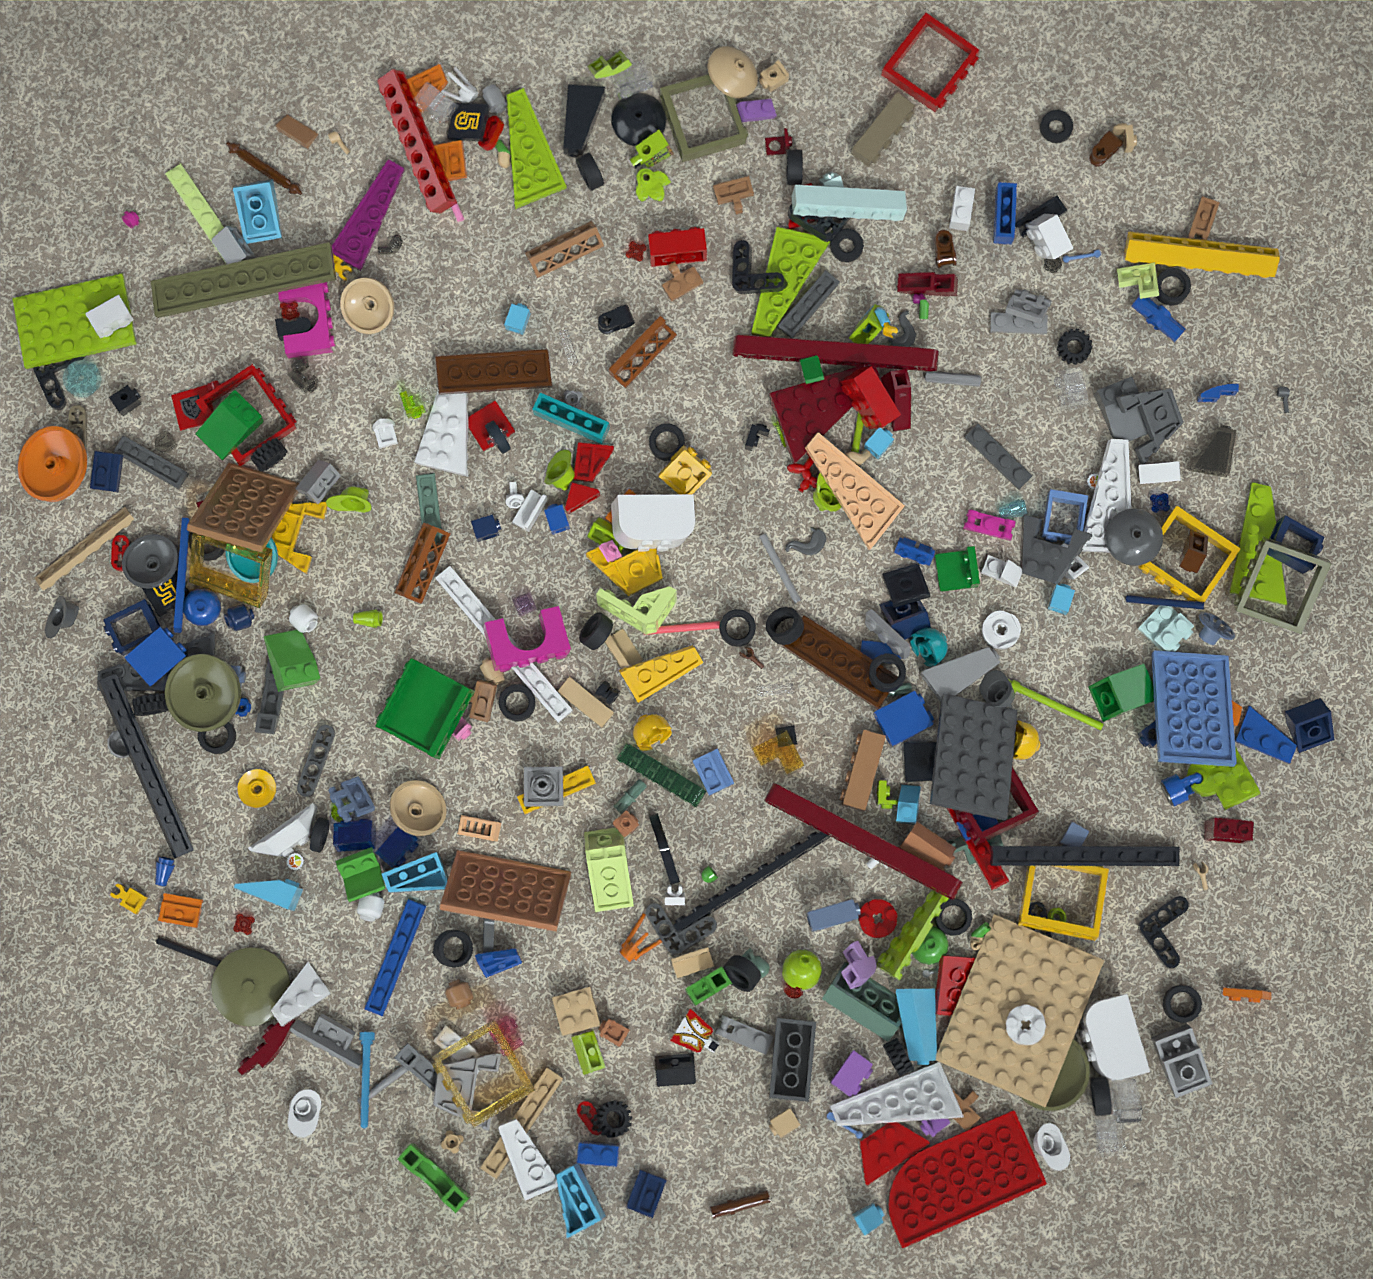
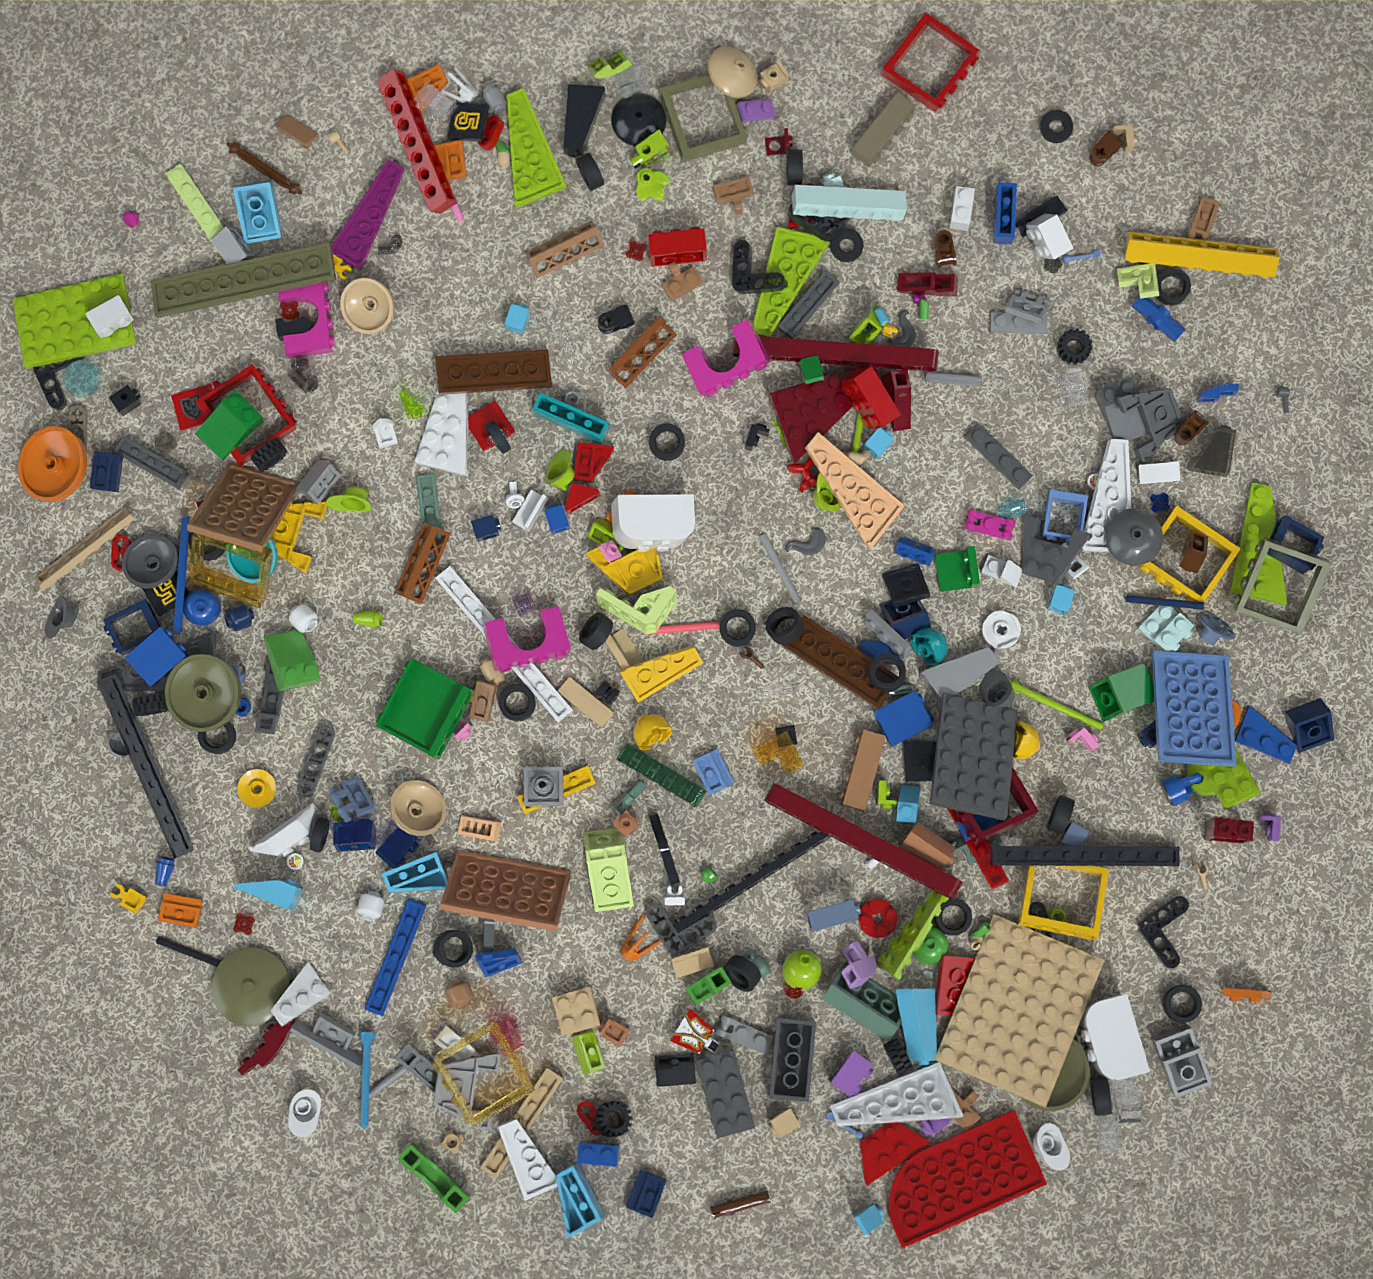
(361, 874): bright green bracket -> none
(686, 471): yellow plate -> none
(725, 1094): none -> dark grey brick
(752, 358): none -> dark pink arch
(1025, 1036): white plate -> none
(1061, 814): none -> black tyre
(1087, 738): none -> bright pink bracket
(1192, 426): none -> reddish brown piece
(1273, 829): none -> medium lavender bracket

